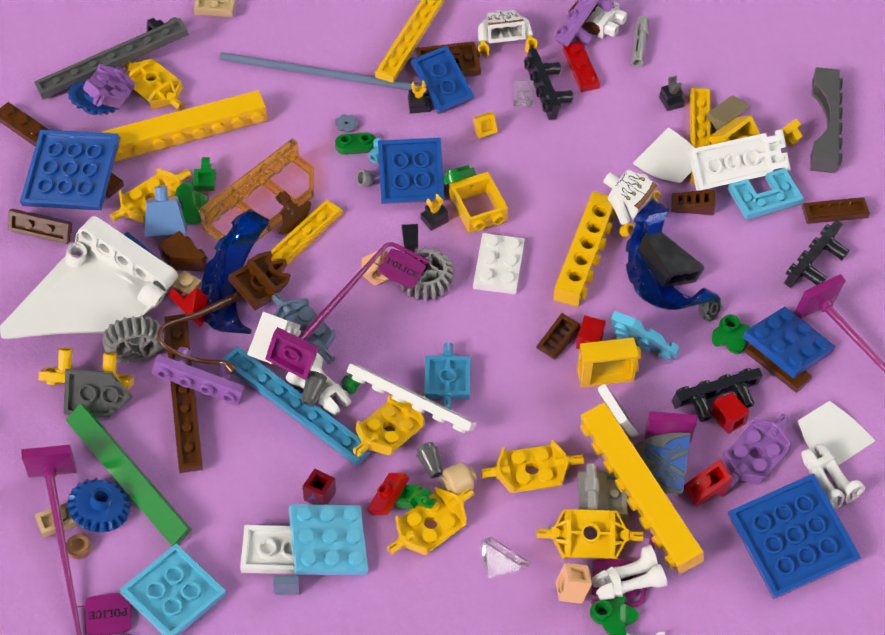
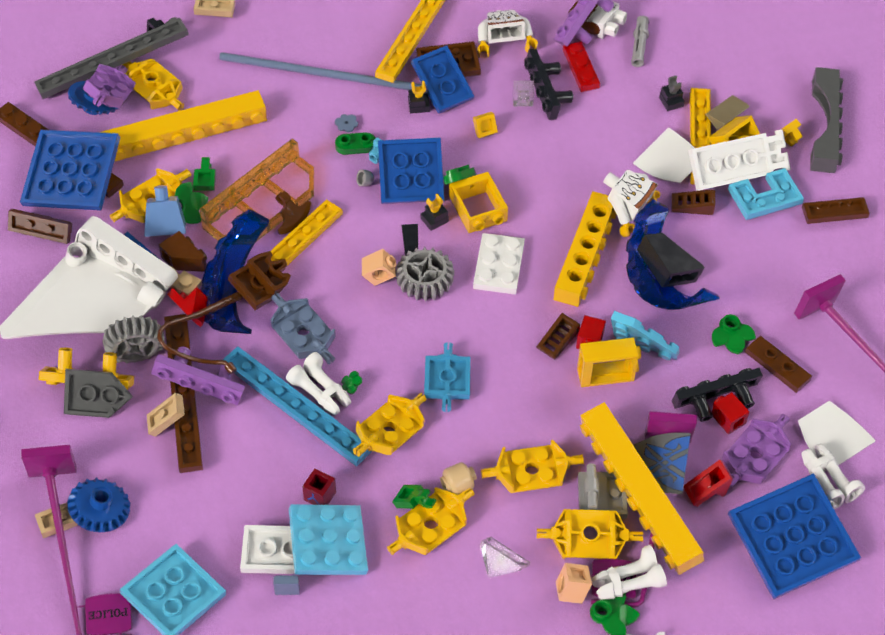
(78, 546): medium nougat tile -> none
(128, 475): green tile -> none
(165, 414): none -> tan plate
(264, 333): white brick -> none
(298, 355): magenta piece -> none
(313, 388): dark grey cone -> none
(388, 494): red plate -> none
(403, 394): white plate -> none
(430, 459): dark grey cone -> none
(618, 411): white tile -> none
(710, 310): dark grey plate -> none
(789, 342): blue plate -> none
(826, 242): black plate -> none

